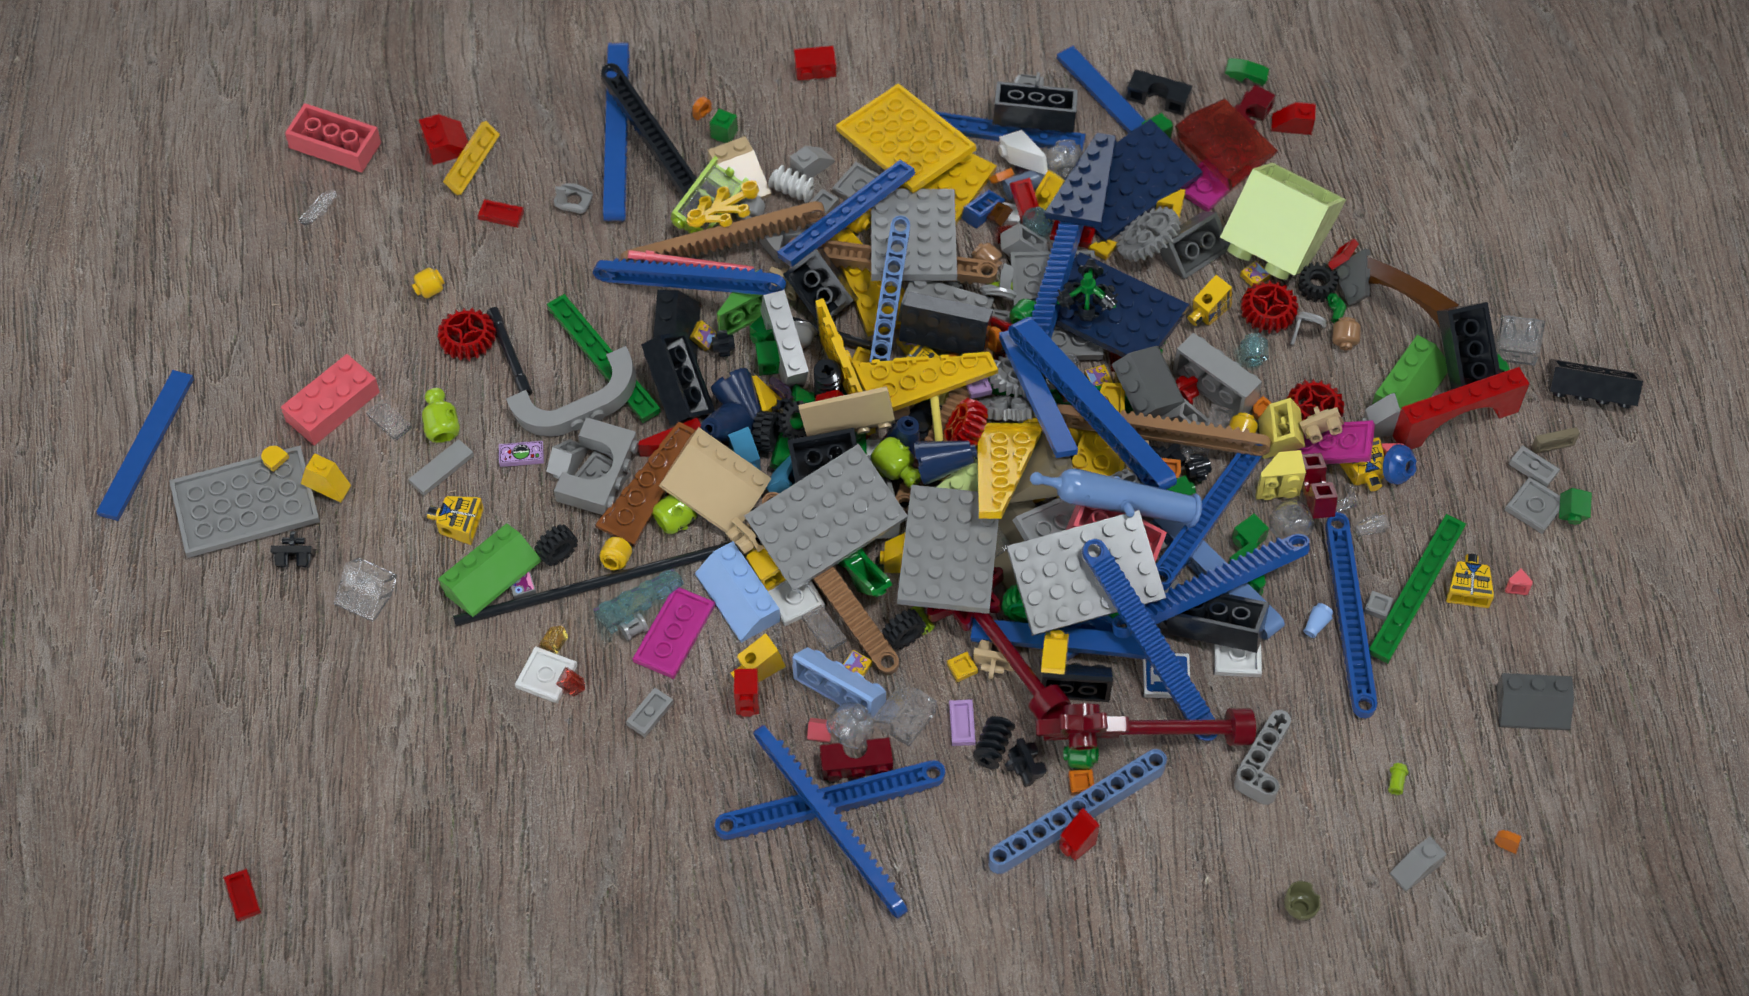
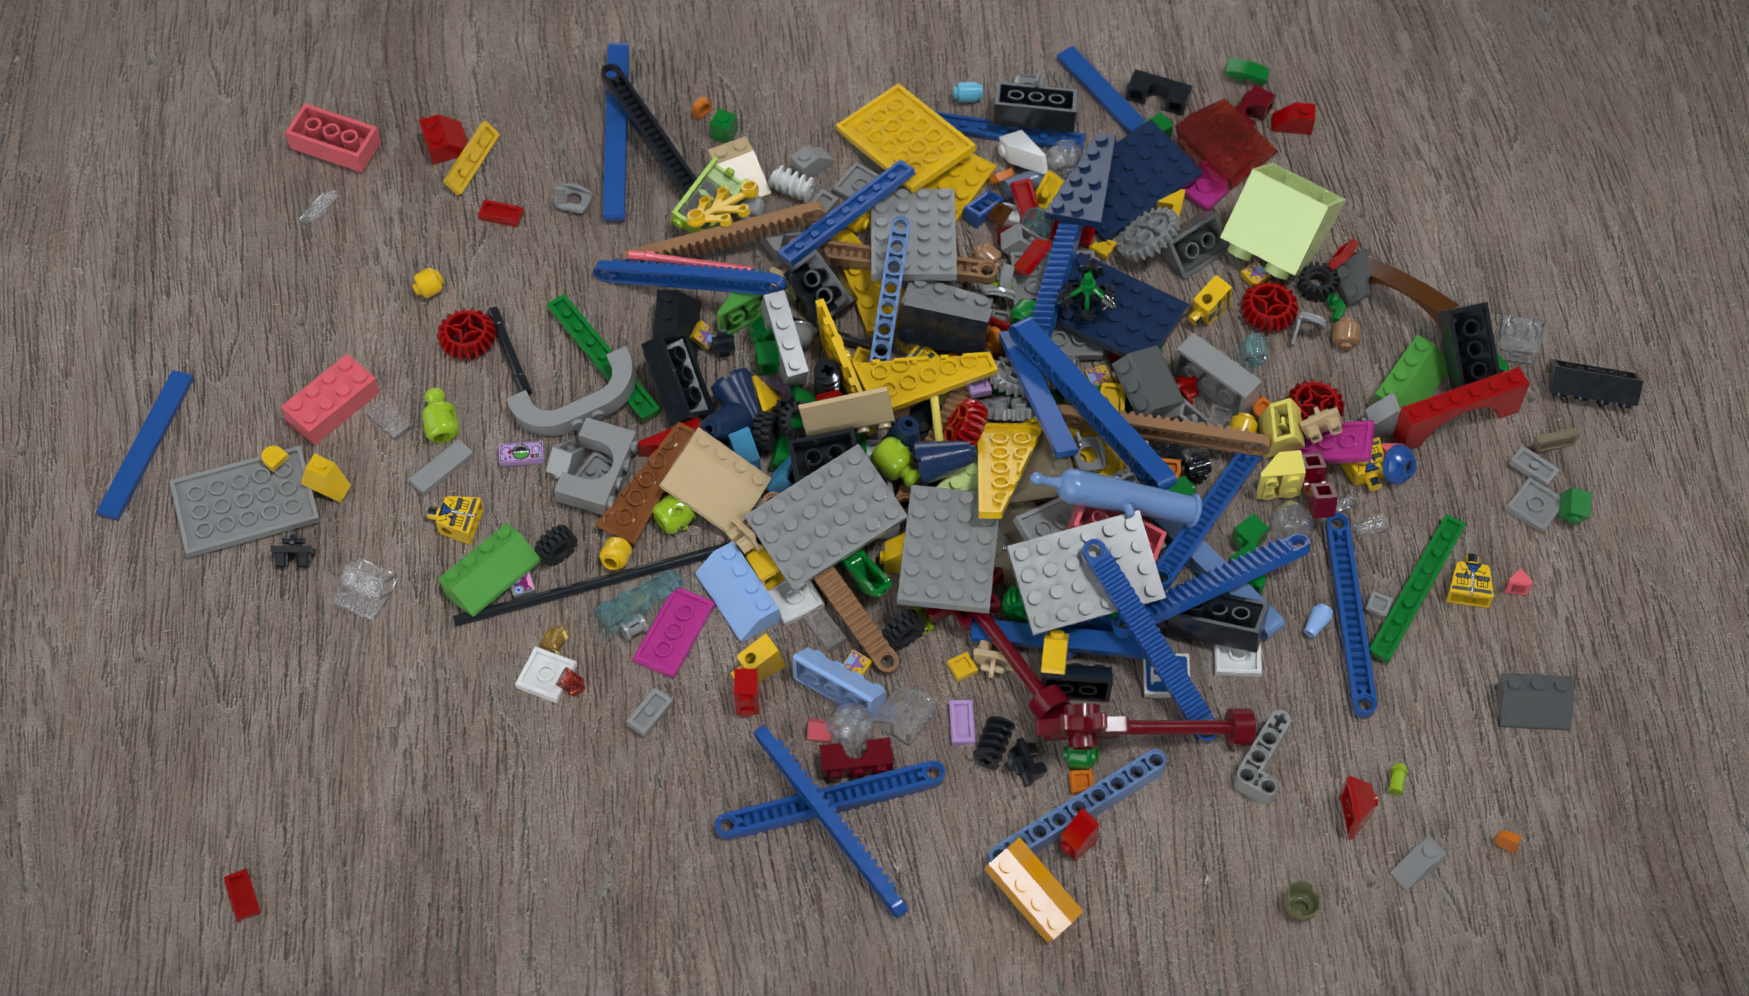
(815, 63): red brick -> none
(968, 92): none -> medium azure brick
(1032, 256): none -> red tile
(1033, 890): none -> light orange slope
(1090, 442): none -> light grey piece
(1357, 804): none -> red slope

